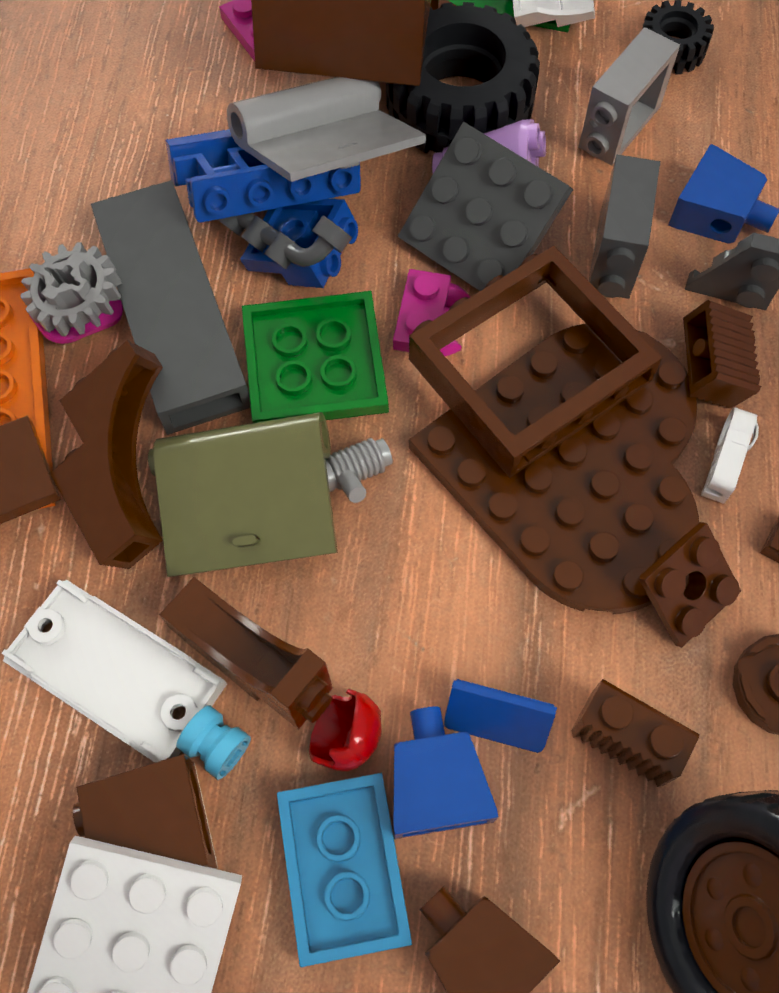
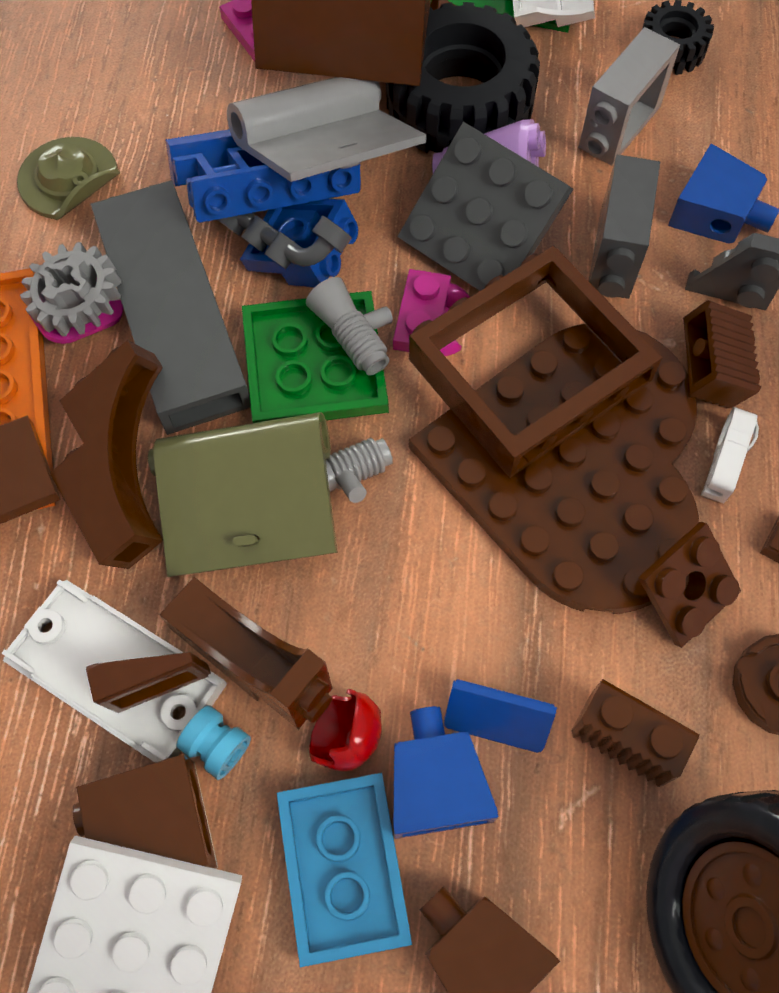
(64, 175): none -> olive hat
(139, 680): none -> reddish brown slope
(350, 327): none -> light grey piece

